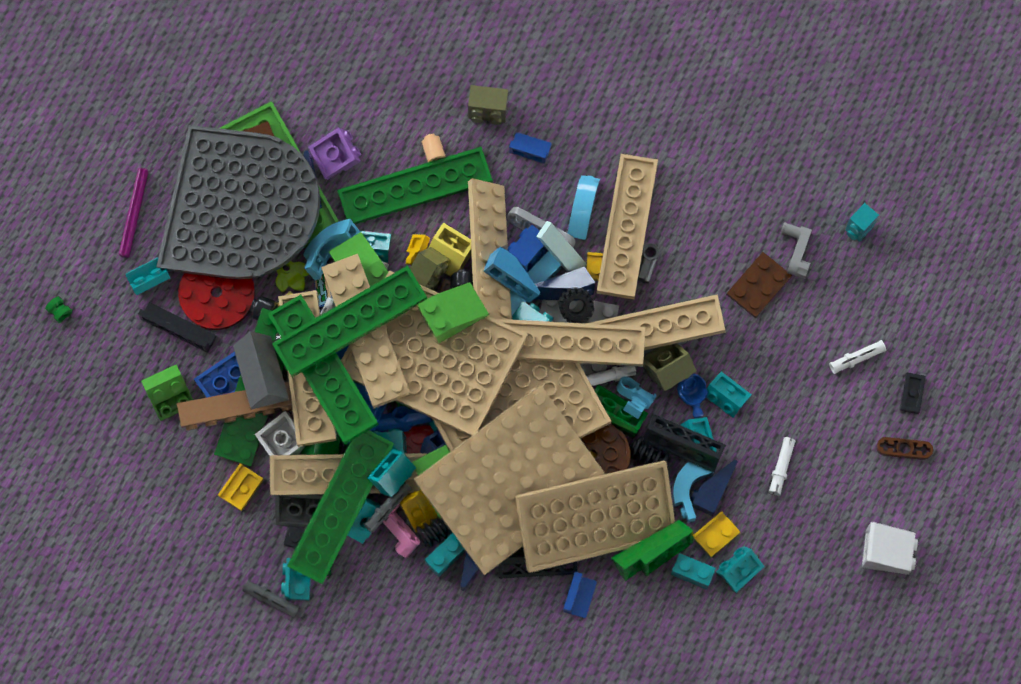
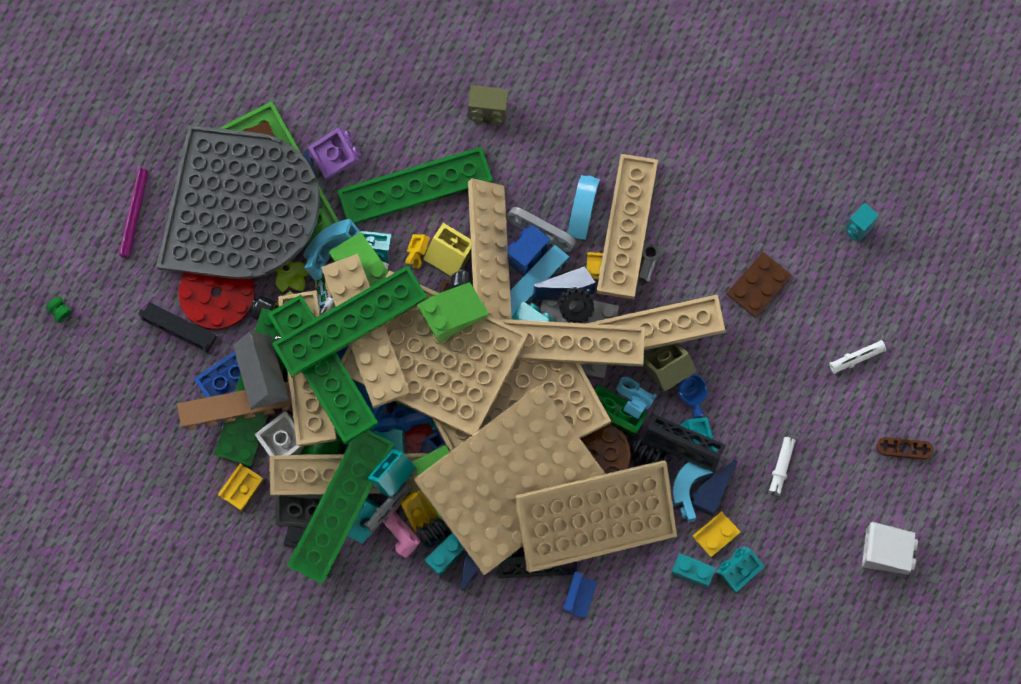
(146, 276): teal bracket -> none
(166, 390): bright green slope -> none
(270, 598): dark grey pin -> none
(296, 584): teal bracket -> none
(429, 267): olive brick -> none
(433, 147): light nougat brick -> none
(509, 272): dark azure slope -> none
(530, 147): blue panel -> none
(560, 248): light aqua tile -> none
(615, 373): white pin -> none
(654, 550): green slope -> none
(727, 394): teal bracket -> none
(797, 266): light grey beam -> none
(912, 393): black plate -> none

